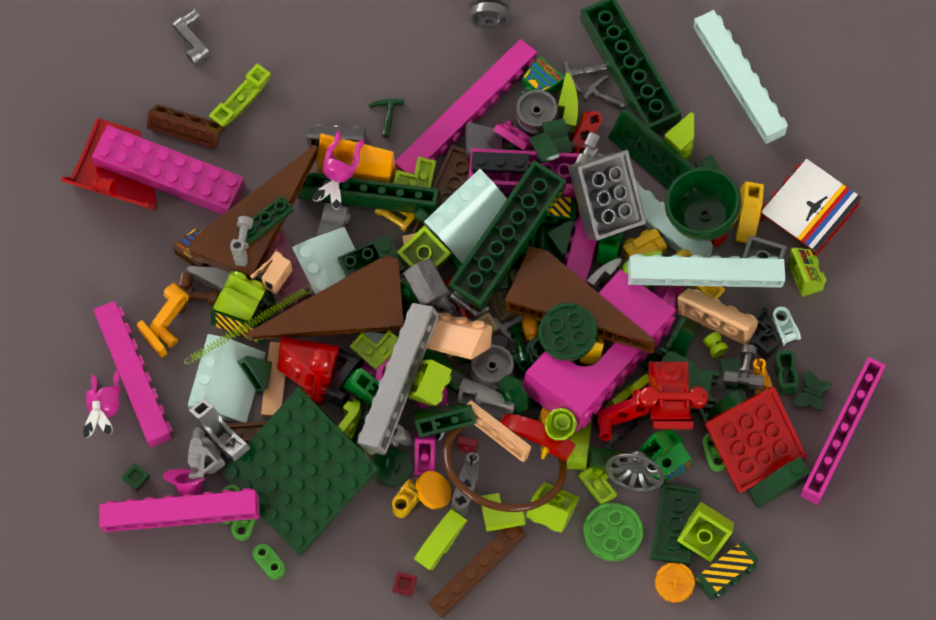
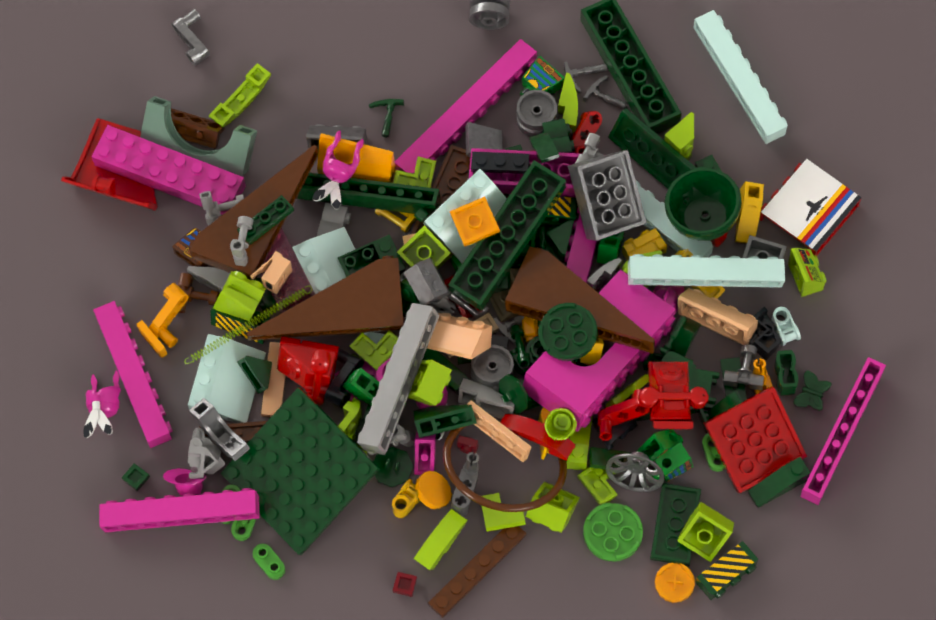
(160, 129): none -> sand green arch
(213, 208): none -> light grey bar
(474, 221): none -> light orange tile
(514, 135): dark pink plate -> none
(715, 344): lime wheel -> none

